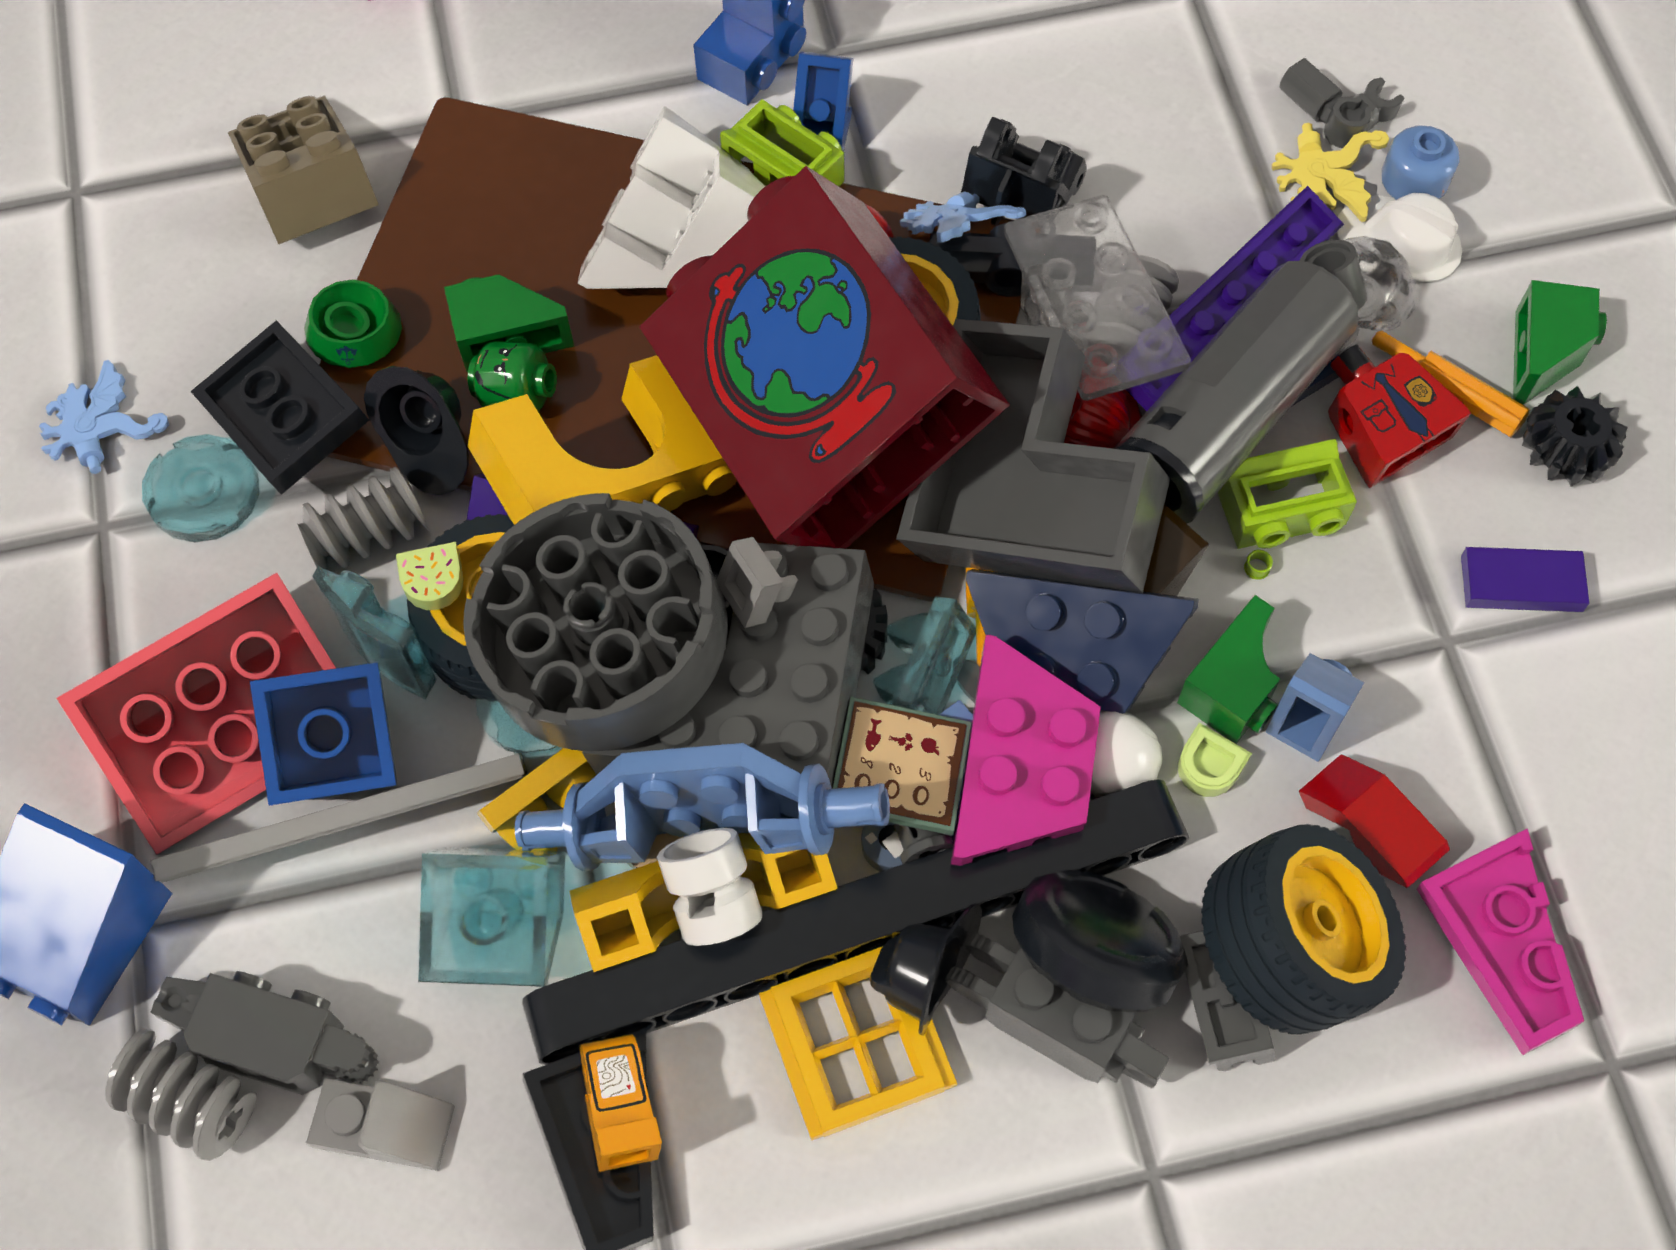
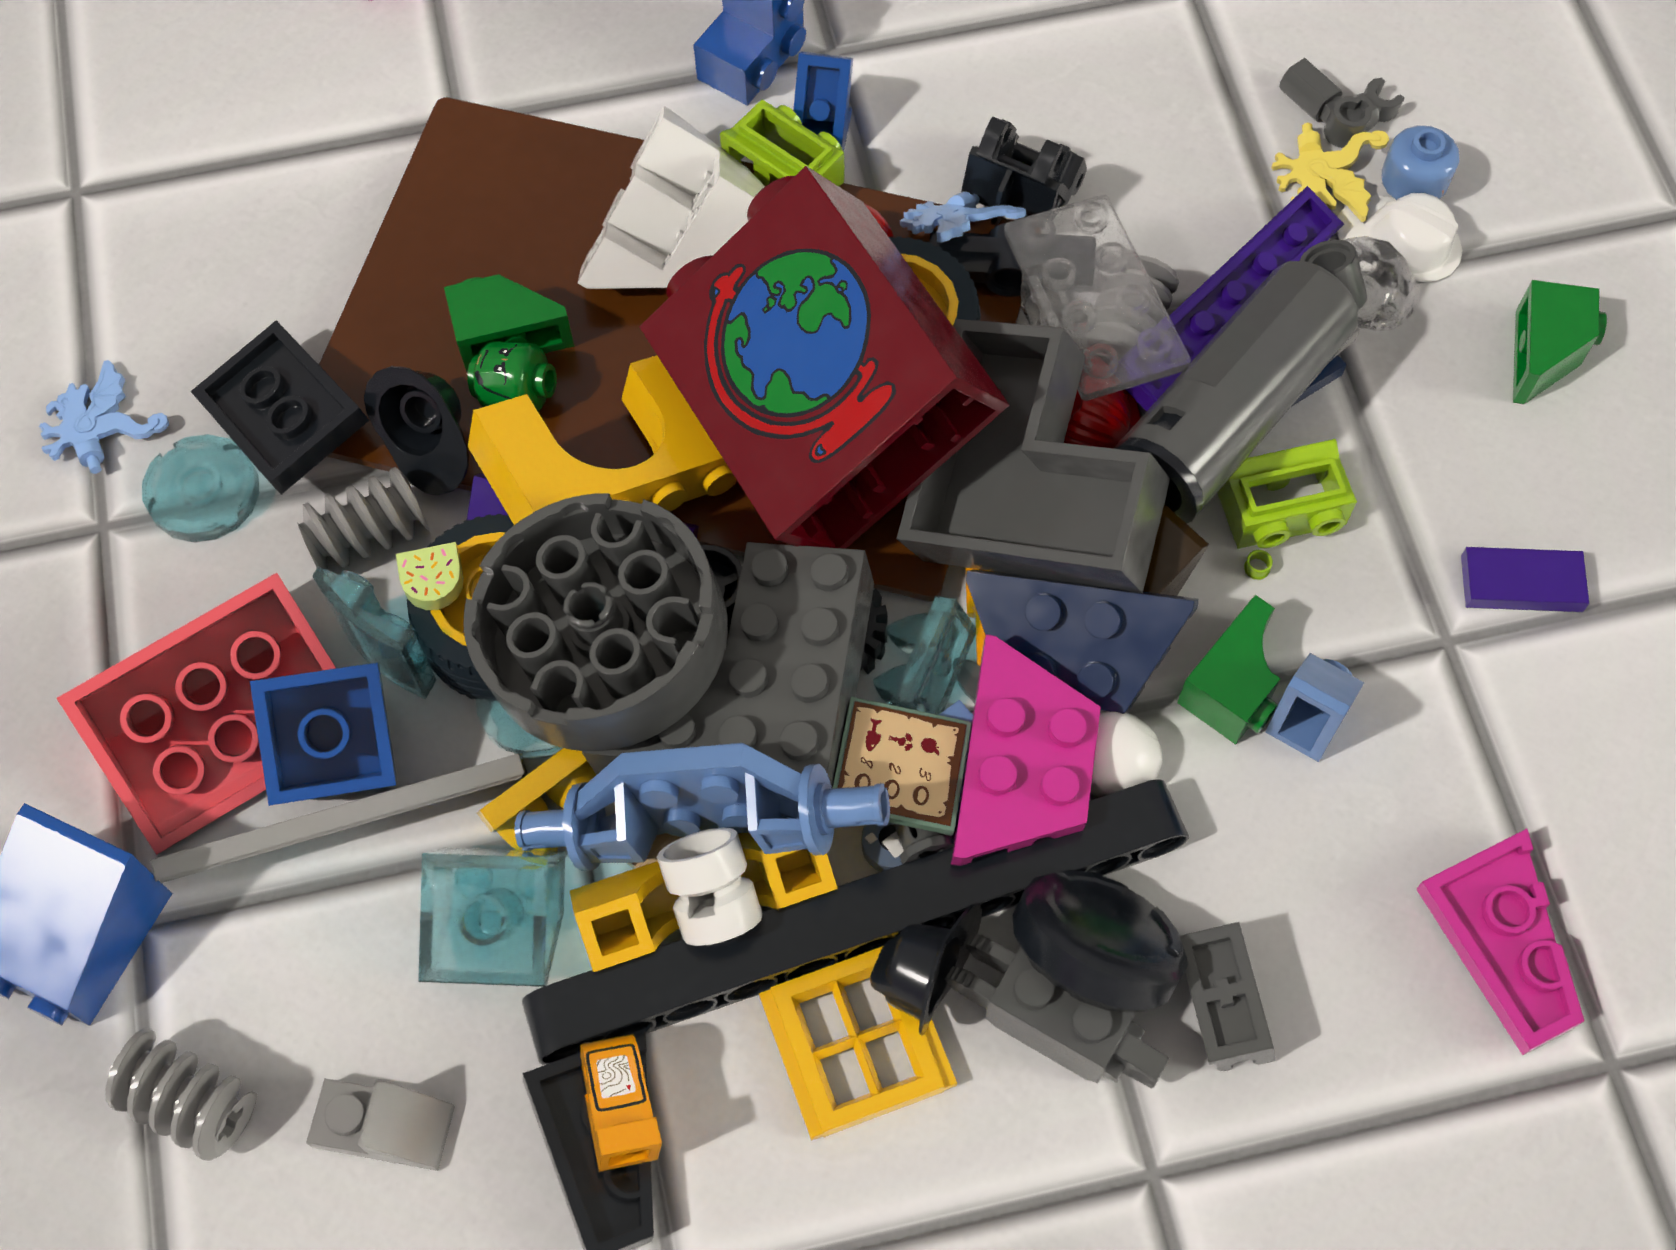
(264, 1033): dark grey hinge -> none
(302, 167): dark tan slope -> none
(352, 324): green hat -> none
(751, 581): light grey tile -> none
(1211, 762): yellowish green tile -> none
(1303, 930): black wheel -> none
(1378, 819): red slope -> none
(1391, 412): red torso -> none
(1479, 397): light orange axle -> none
(1574, 436): black gear -> none

